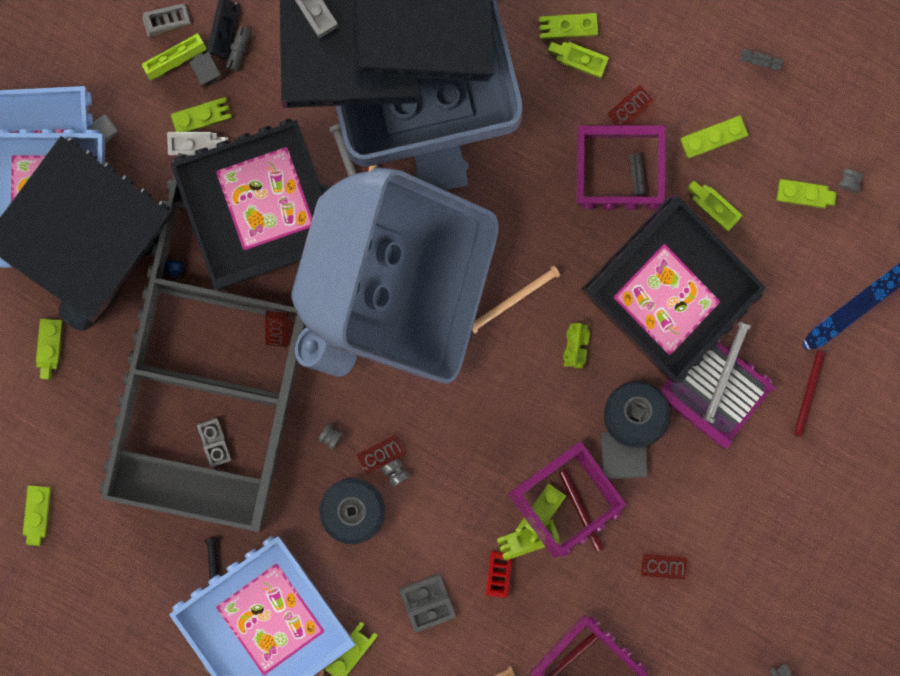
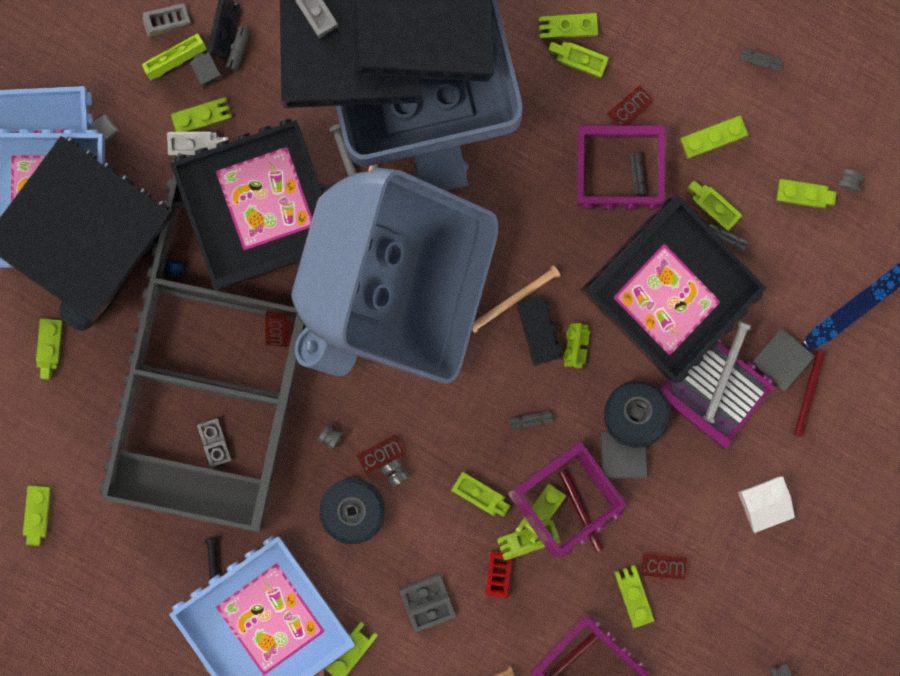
(480, 495): none -> lime hinge
(531, 420): none -> dark grey axle
(539, 330): none -> black brick
(634, 597): none -> lime hinge
(729, 238): none -> dark grey axle
(767, 504): none -> white slope
(783, 359): none -> dark grey slope

